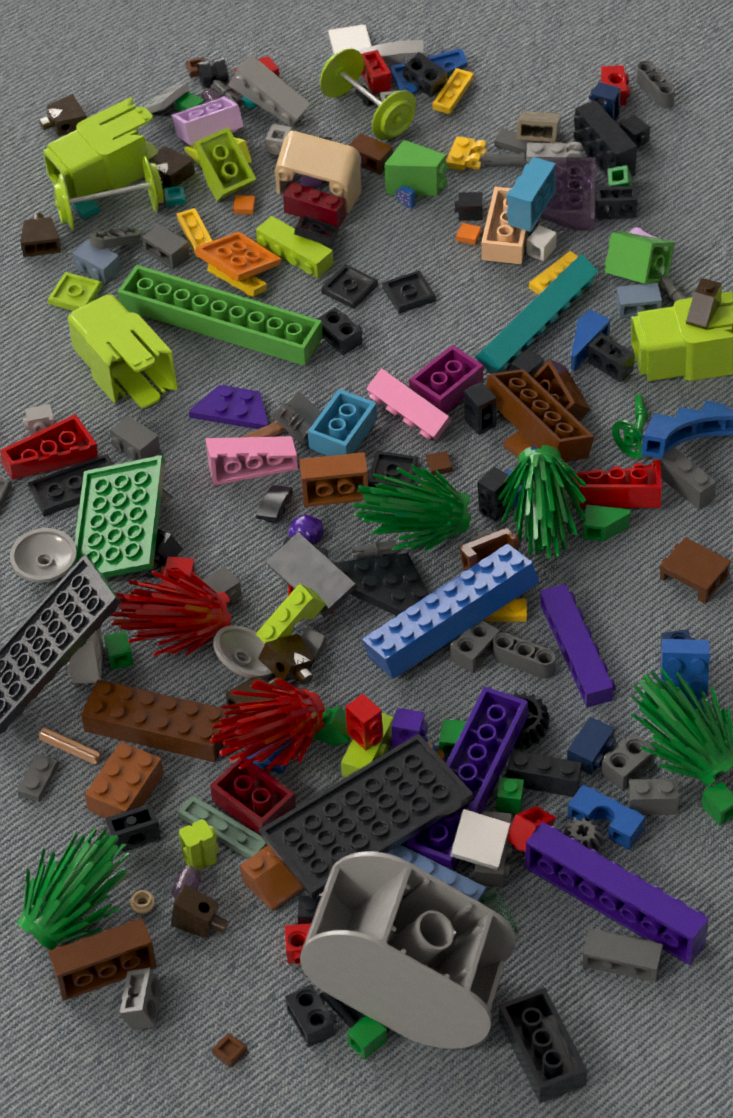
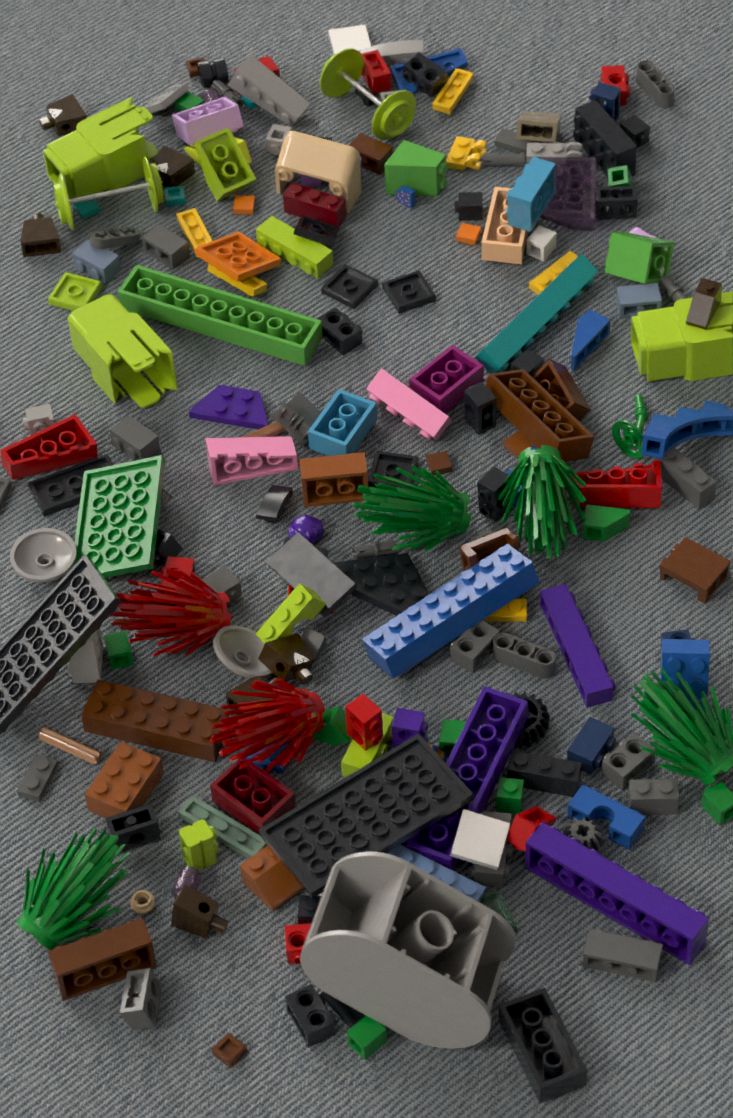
(611, 357): black brick -> none

